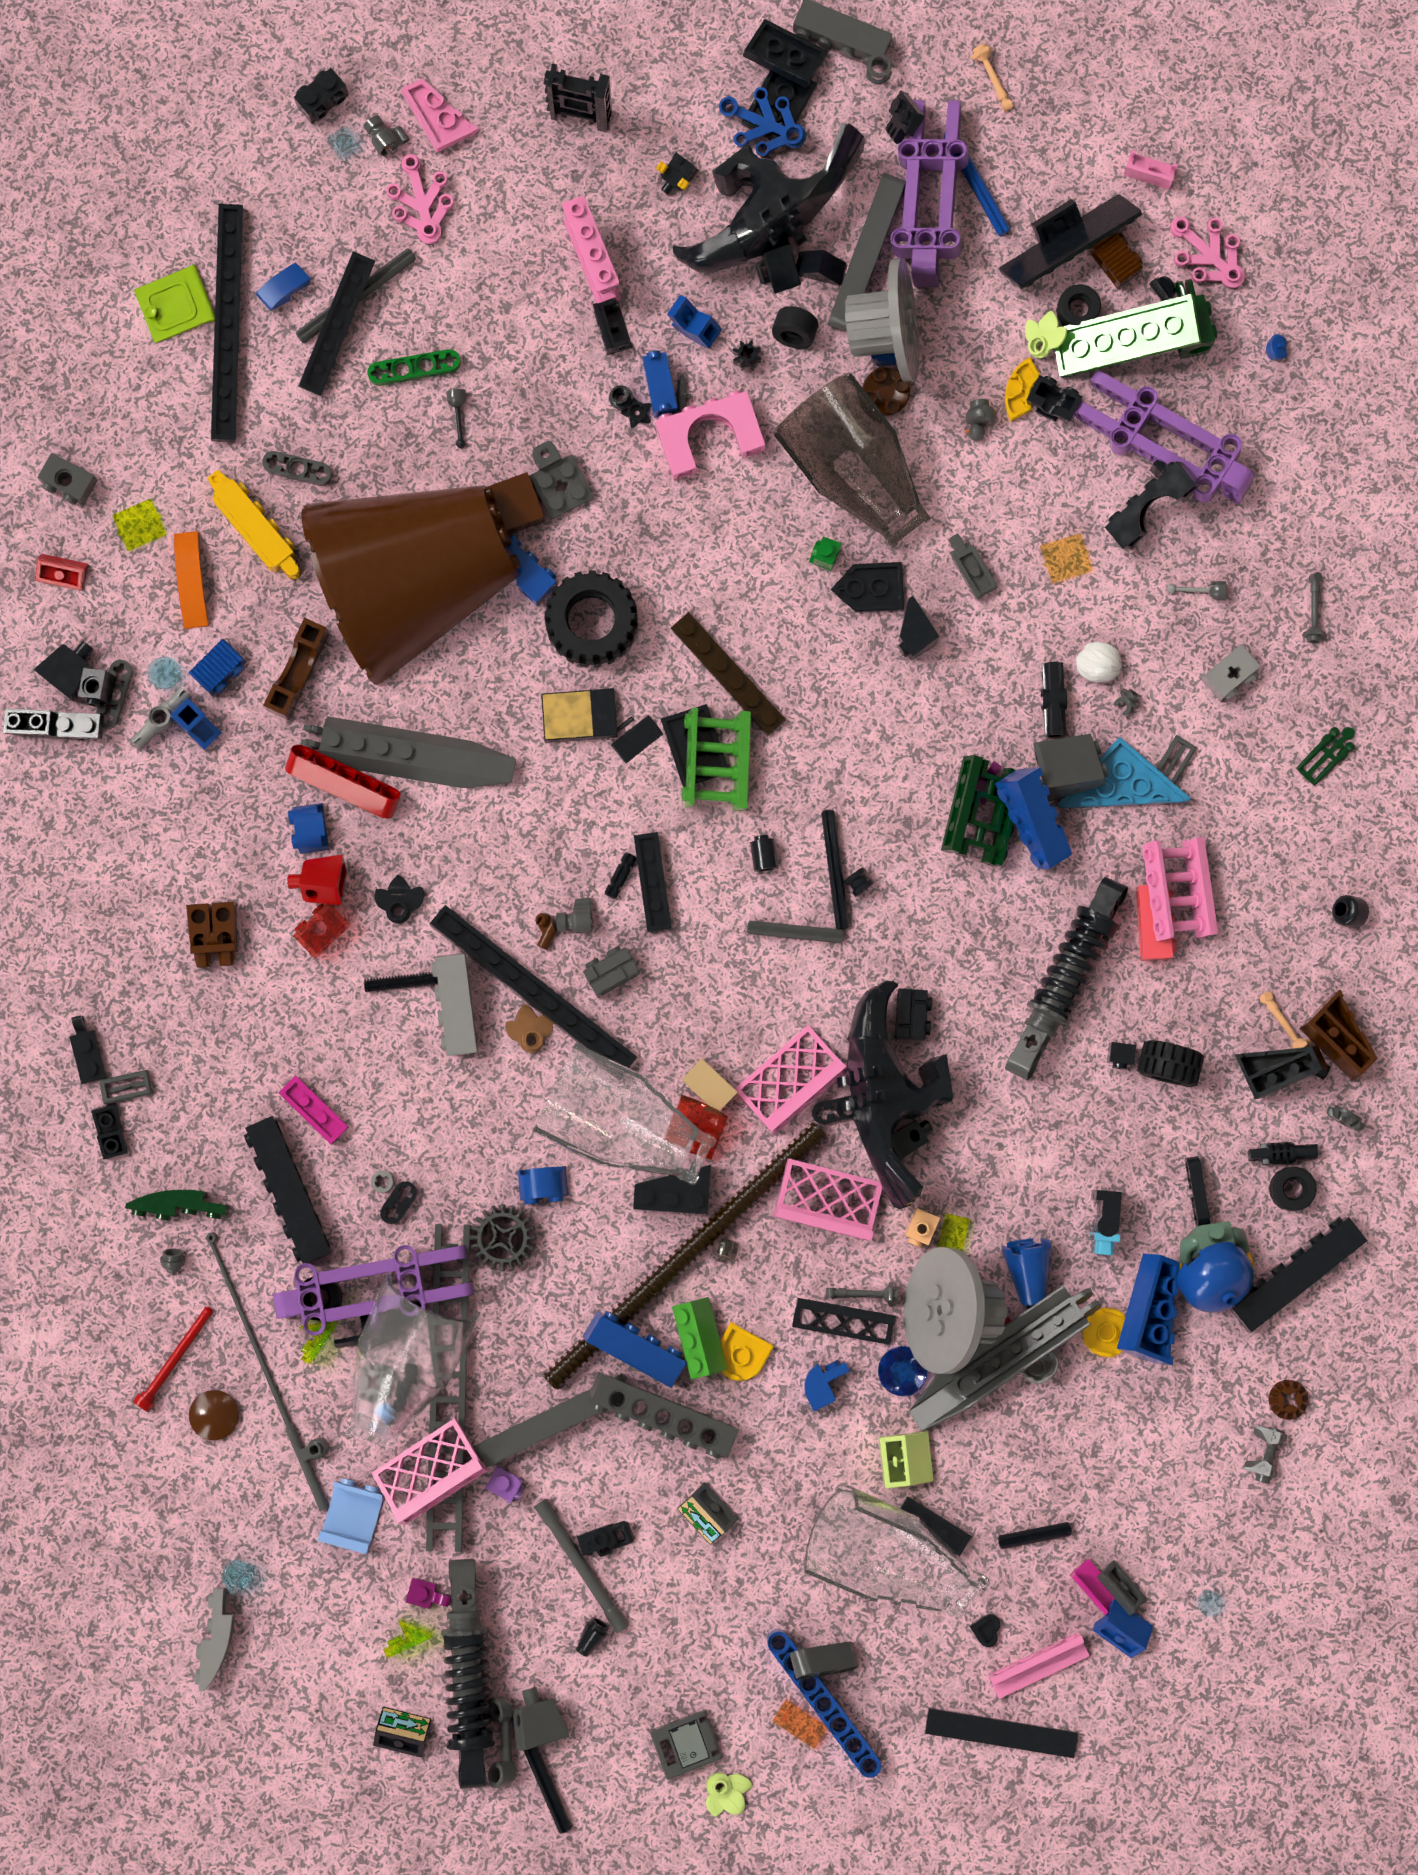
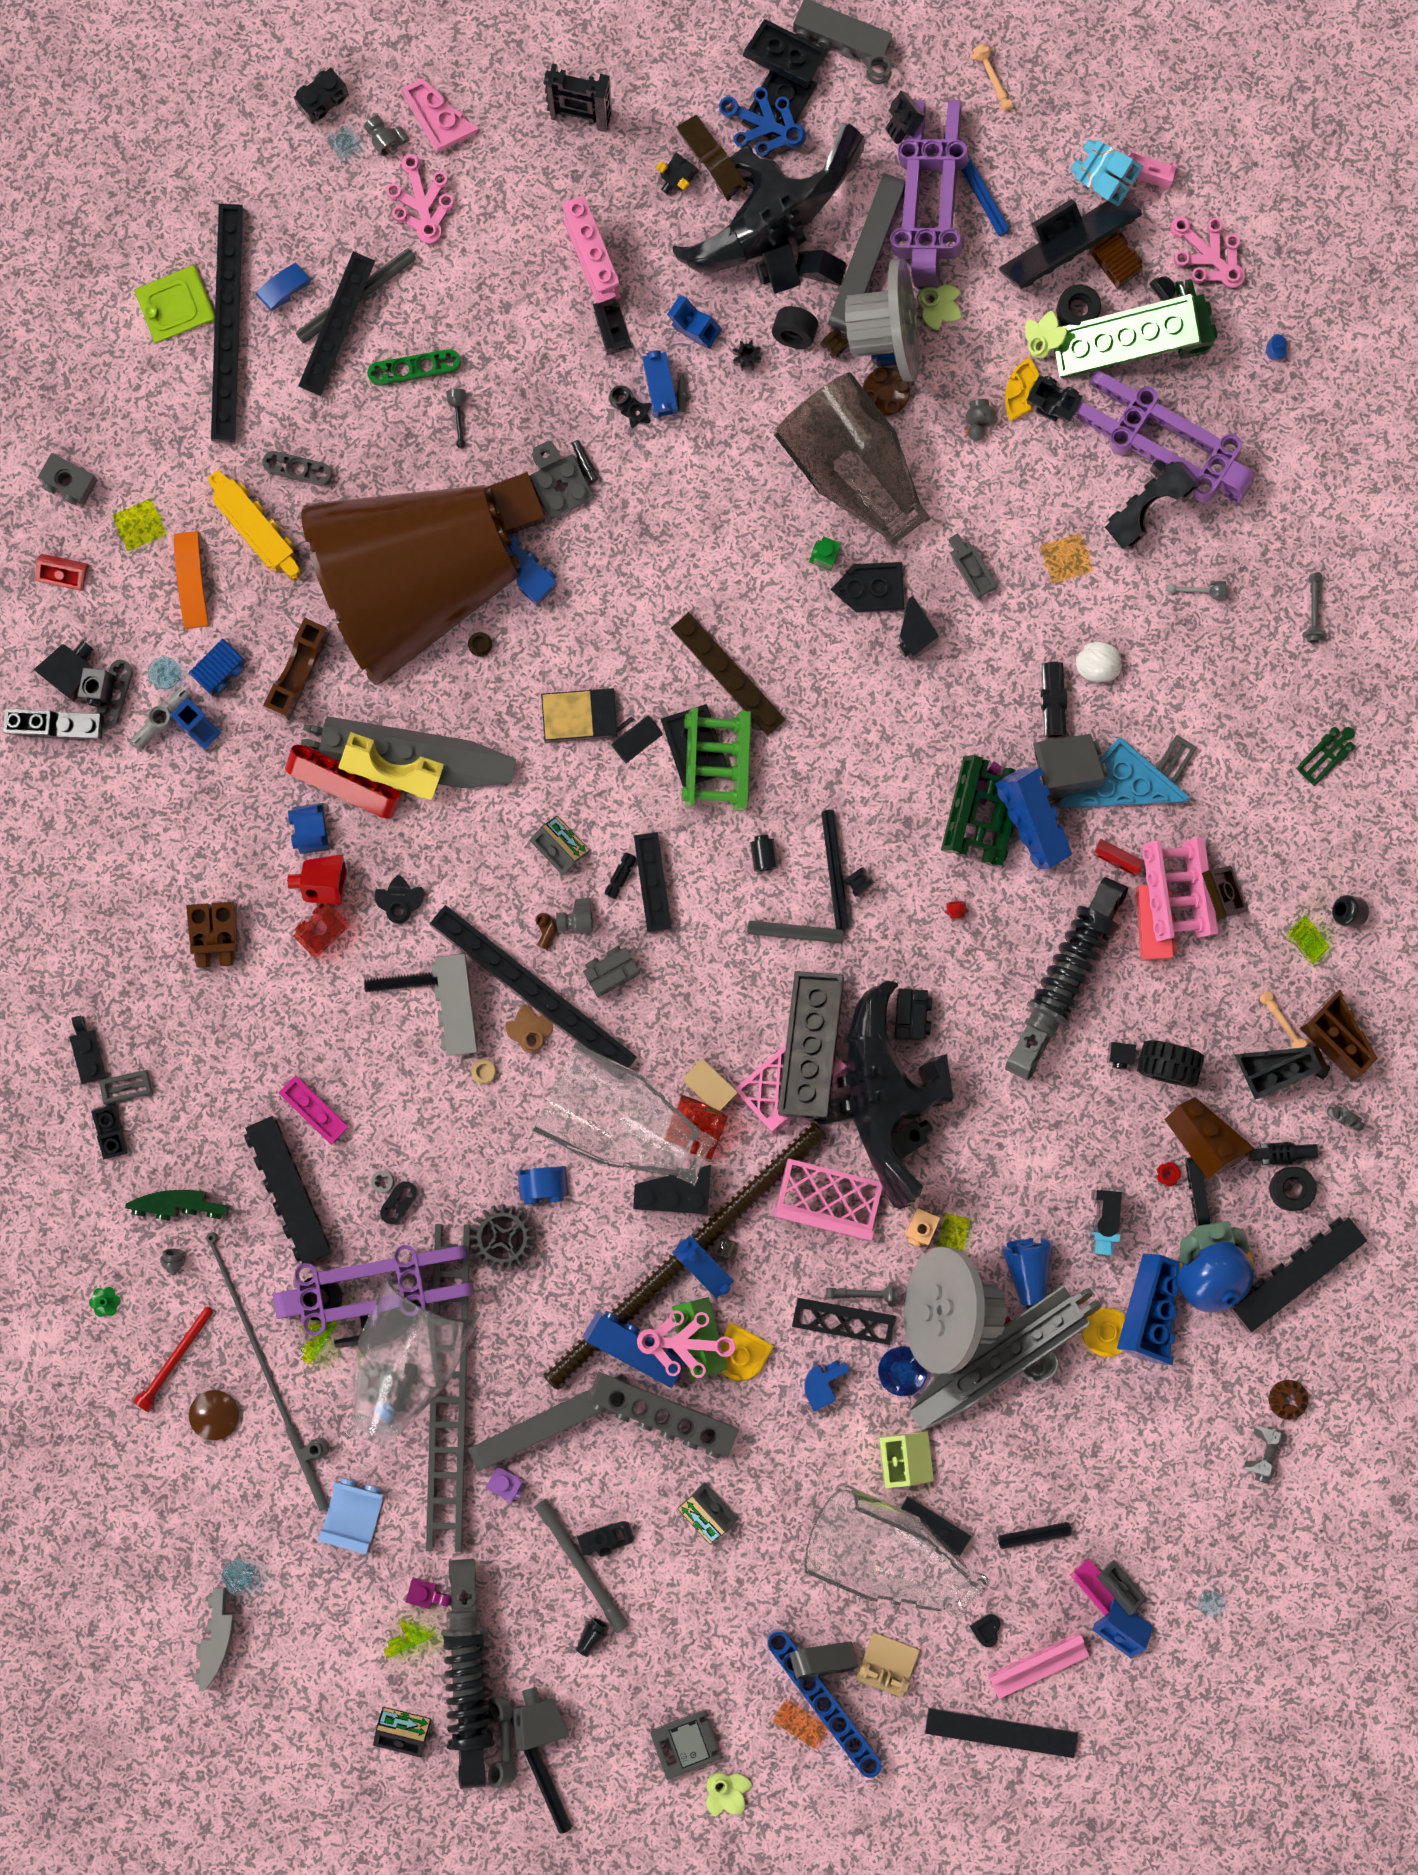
(111, 1301): none -> green plant
(416, 778): none -> light yellow arch
(443, 1488): bright pink fence -> none
(480, 644): none -> dark brown plate
(483, 1071): none -> tan tile
(559, 845): none -> panel
(583, 587): black tyre -> none
(585, 463): none -> black animal
(681, 1343): none -> bright pink plant
(703, 1267): none -> blue brick
(711, 155): none -> dark brown piece
(733, 411): bright pink arch -> none
(811, 1045): none -> black plate
(835, 343): none -> dark brown wheel
(887, 1664): none -> tan hinge
(943, 306): none -> yellowish green plate
(956, 909): none -> red plate
(1098, 167): none -> medium azure hips
(1118, 857): none -> red slope
(1131, 699): dark grey plate -> none
(1168, 1167): none -> red plate
(1207, 1137): none -> reddish brown wedge
(1221, 684): light grey brick -> none
(1224, 892): none -> dark brown plate
(1307, 939): none -> clear neon green slope

